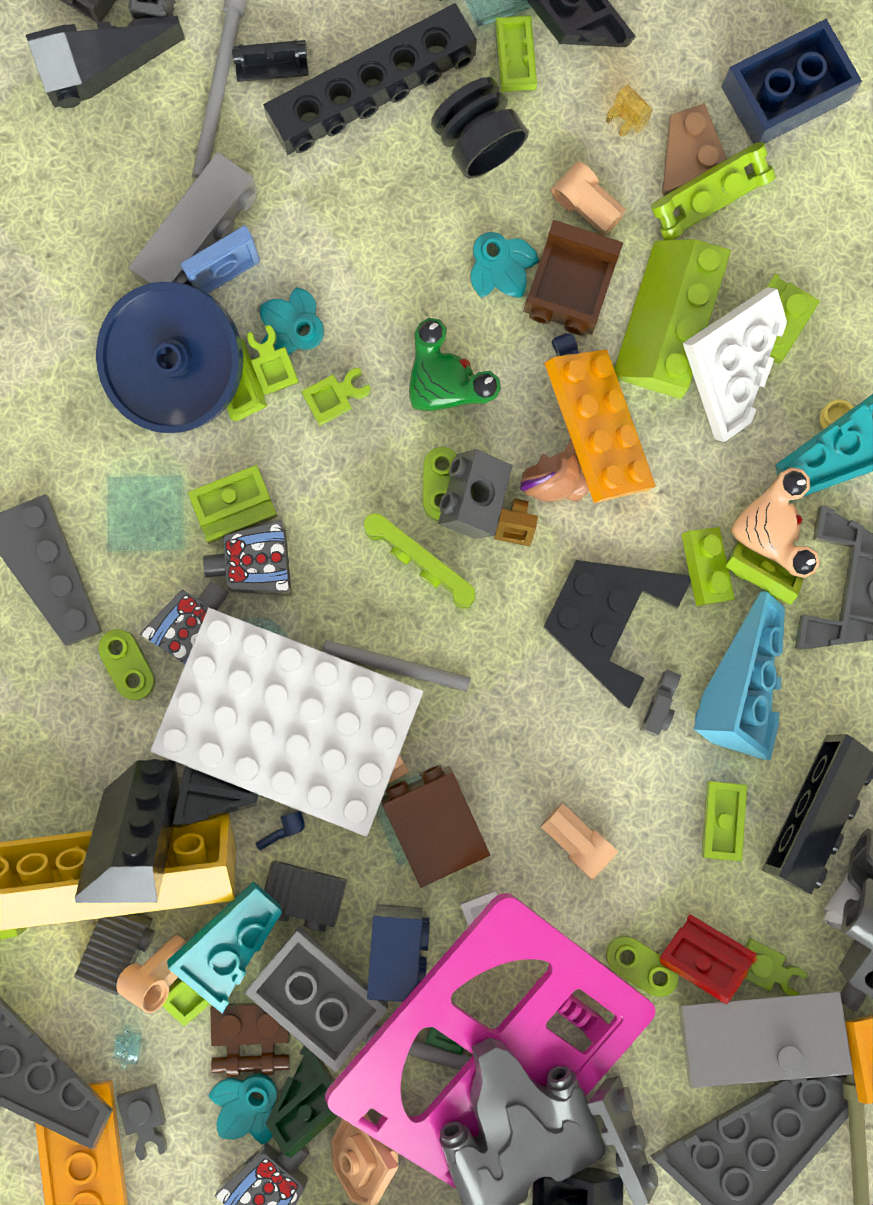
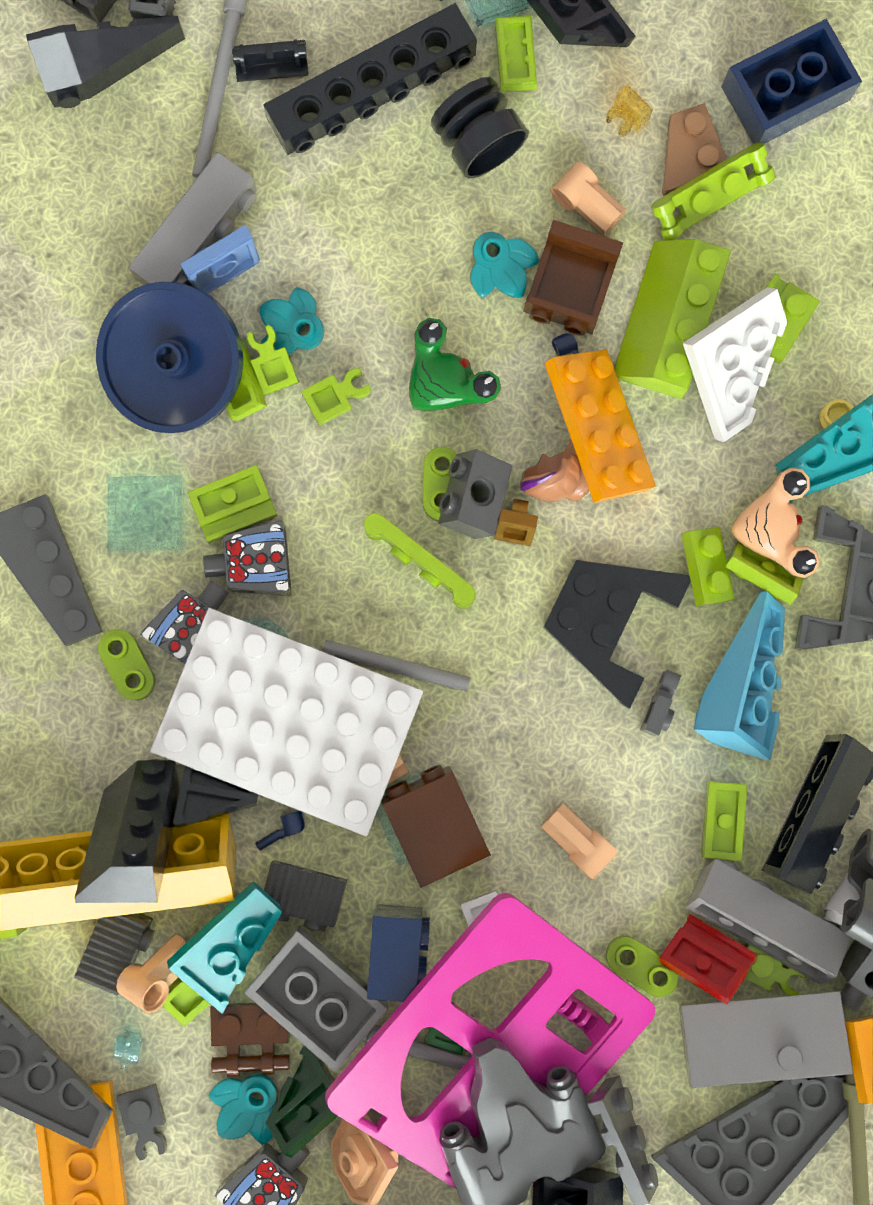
(769, 921): none -> light grey brick

